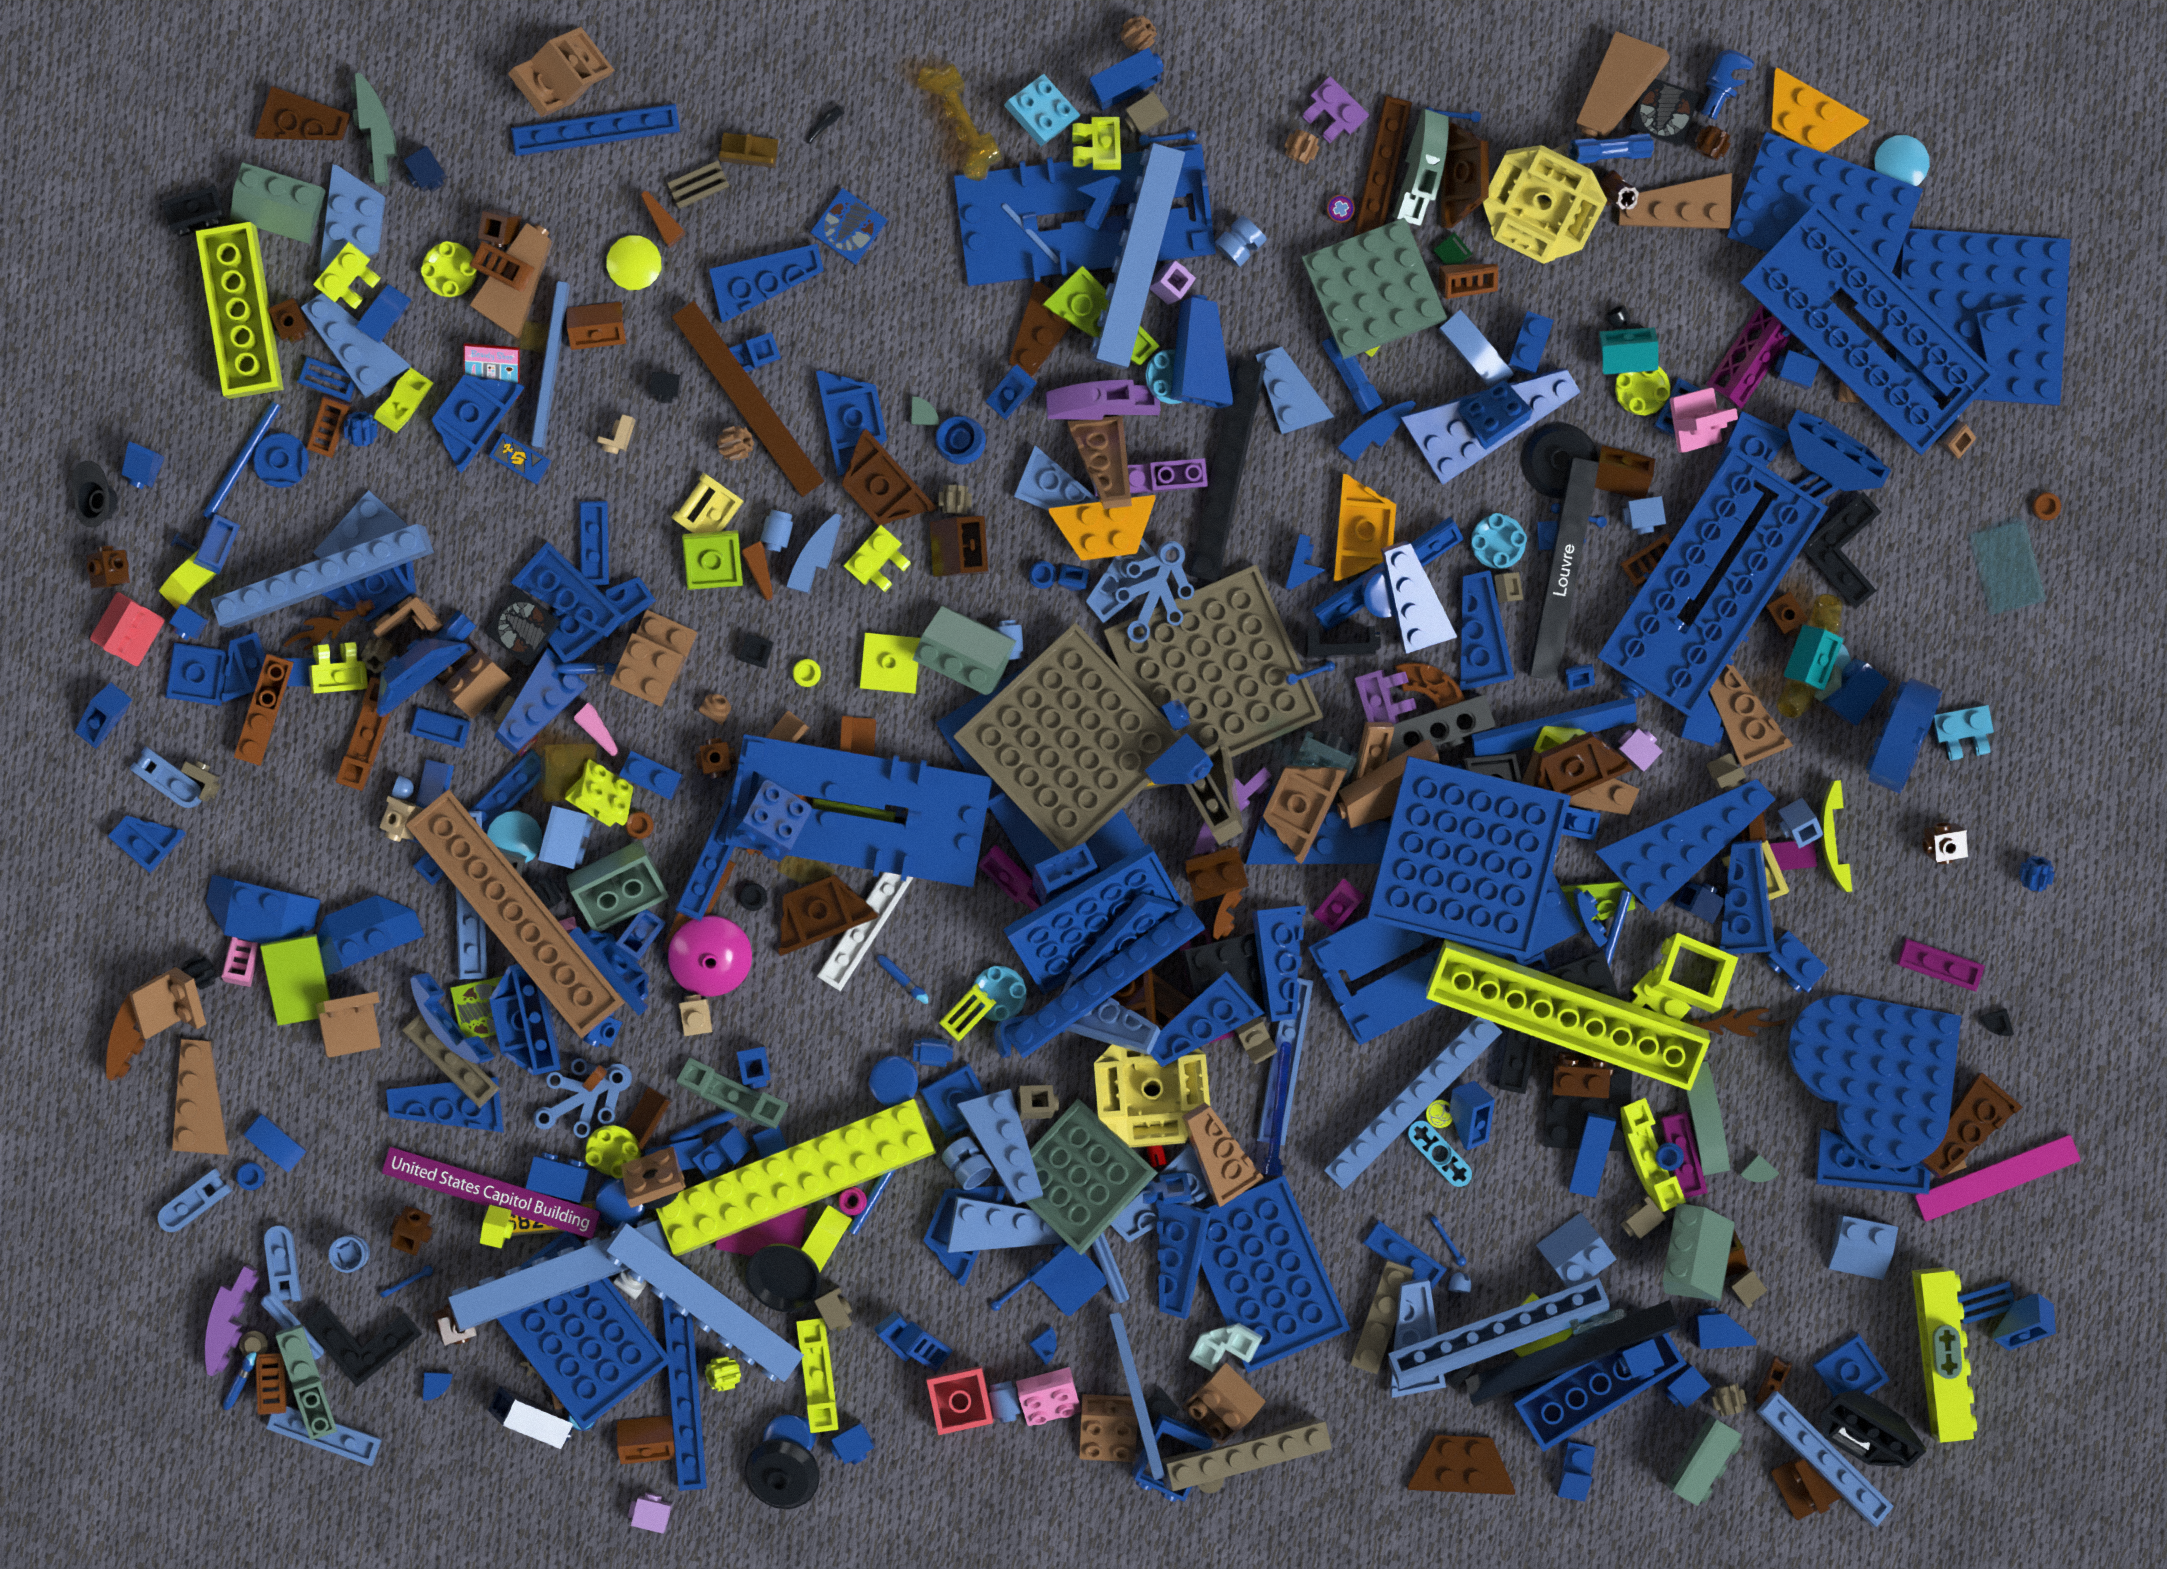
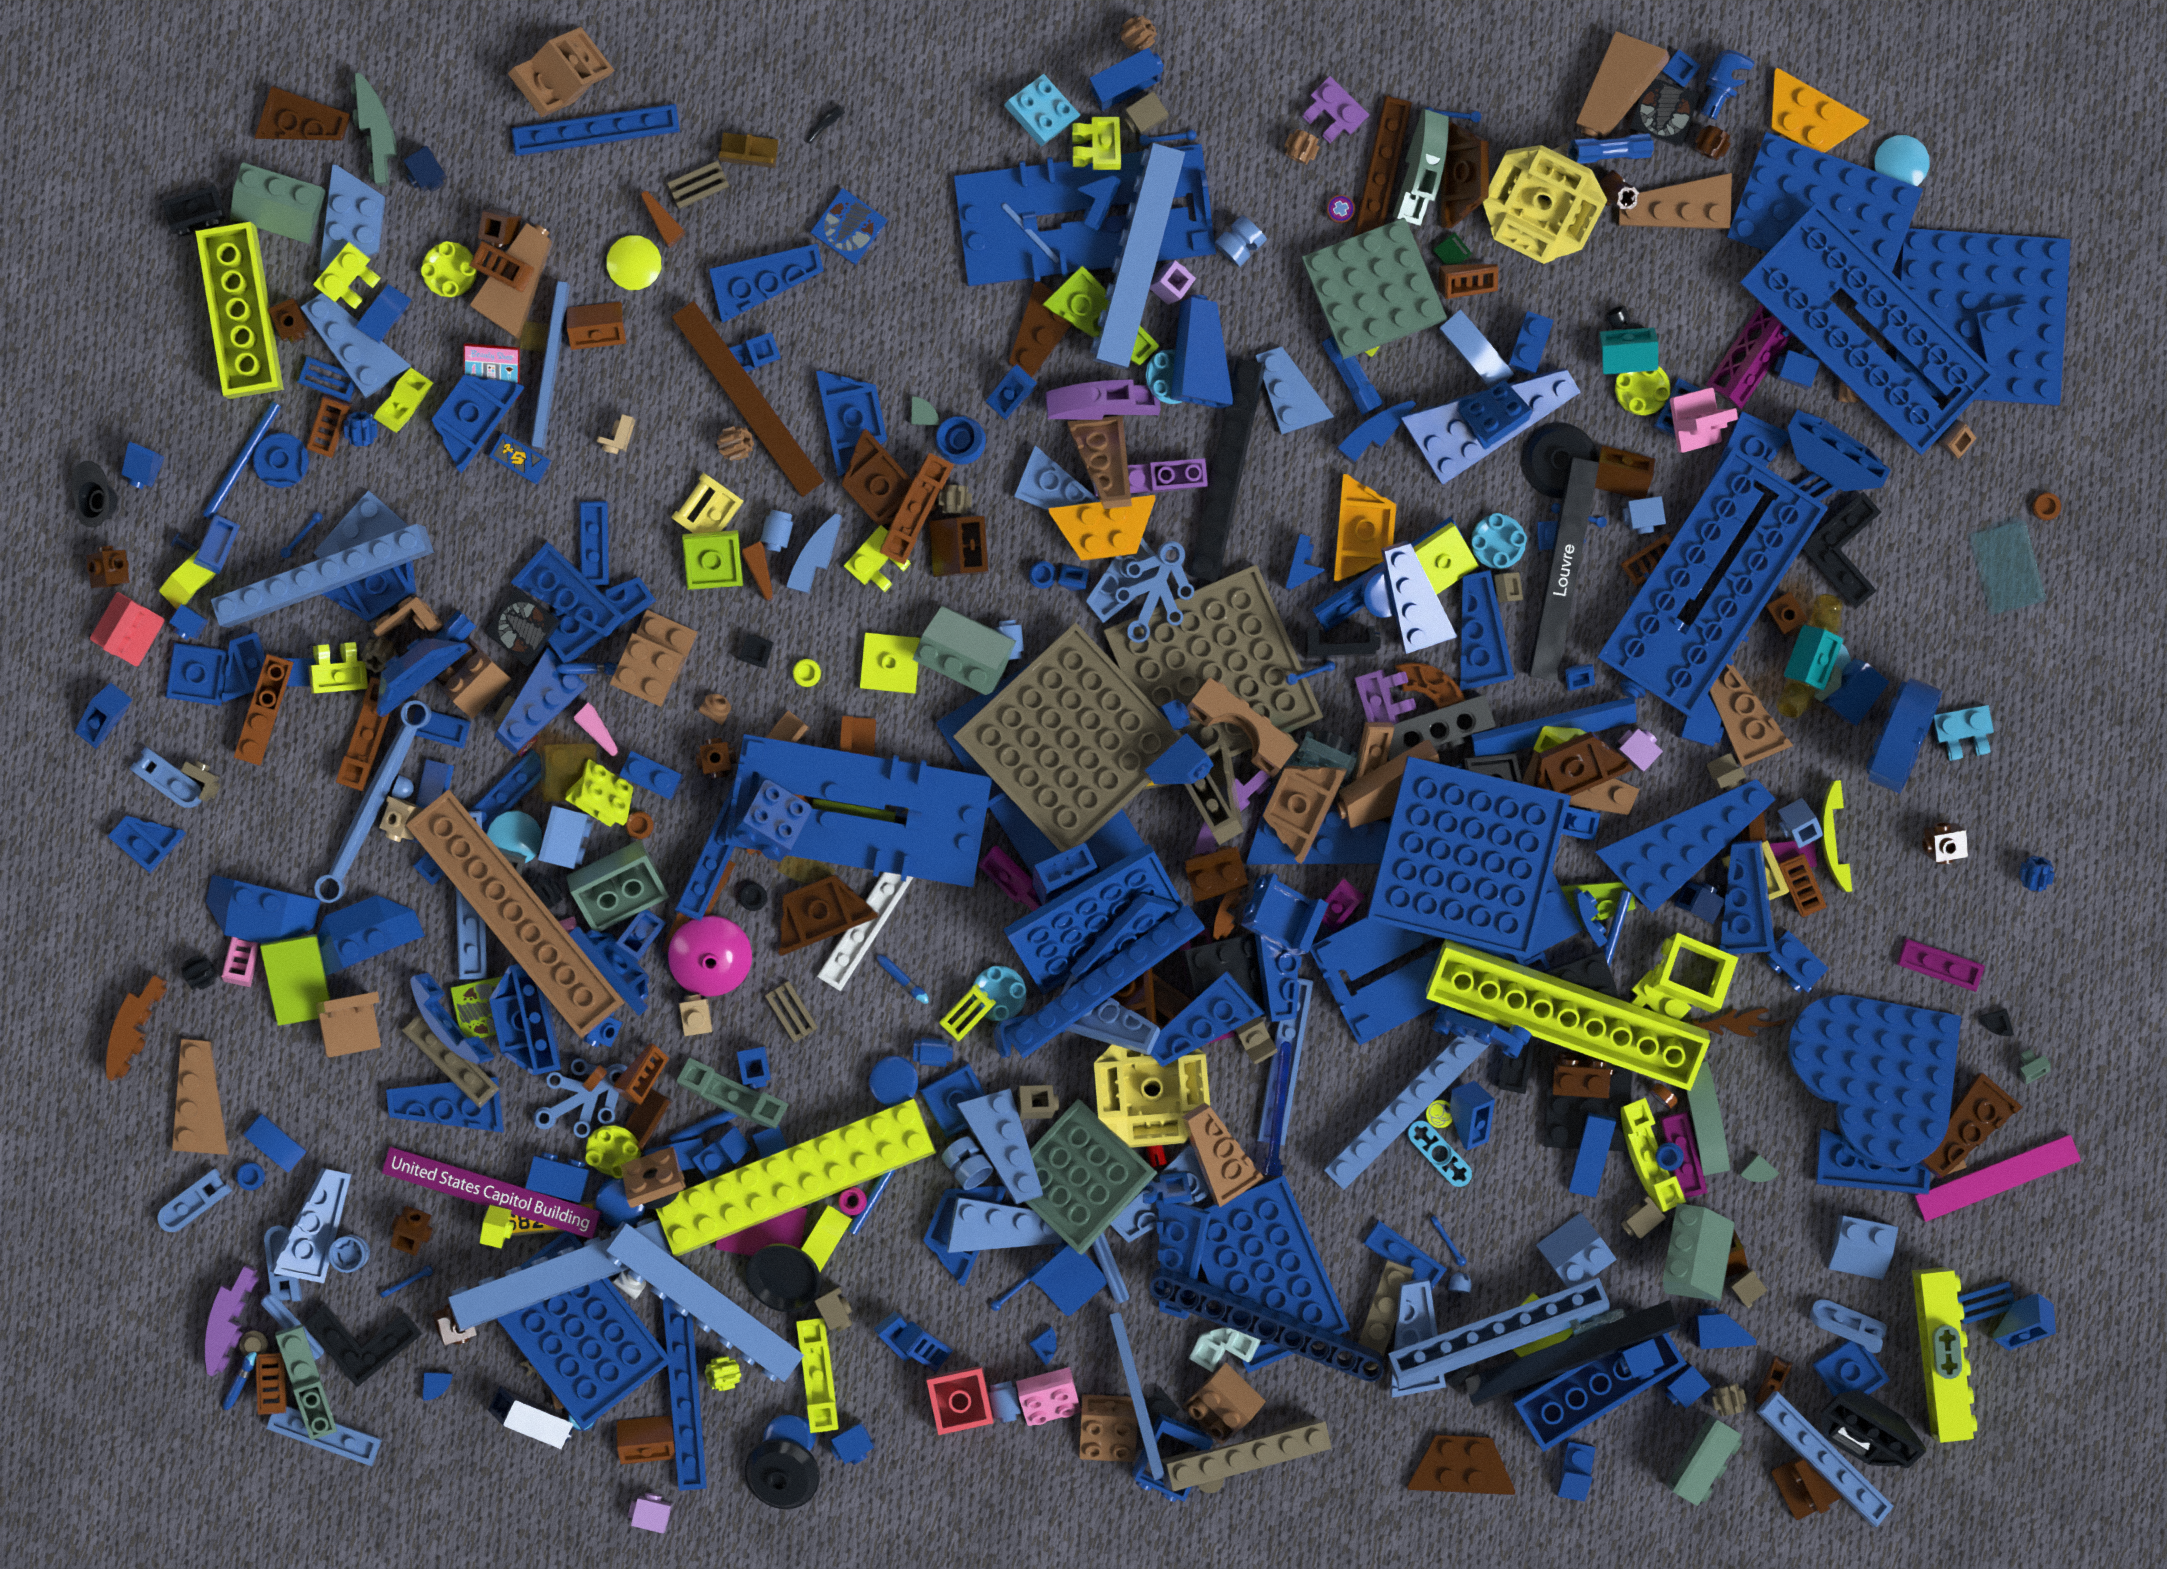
(166, 1002): medium nougat bracket -> none
(286, 552): none -> blue hinge
(314, 1229): none -> medium blue wing
(323, 624): reddish brown piece -> none
(372, 801): none -> medium blue piece
(628, 1083): none -> dark orange slope
(665, 387): black plate -> none
(778, 991): none -> dark tan tile
(915, 507): none -> dark orange slope
(983, 148): clear yellow plate -> none
(1269, 744): none -> medium nougat arch
(1274, 1335): none -> dark blue beam
(1283, 915): none -> blue panel
(1445, 557): none -> neon yellow plate
(1483, 1032): none -> blue plate
(1663, 1095): none -> dark orange tile
(1681, 68): none -> blue tile
(1811, 906): none -> dark orange slope
(1849, 1324): none -> medium blue plate
(2033, 1067): none -> sand green tile

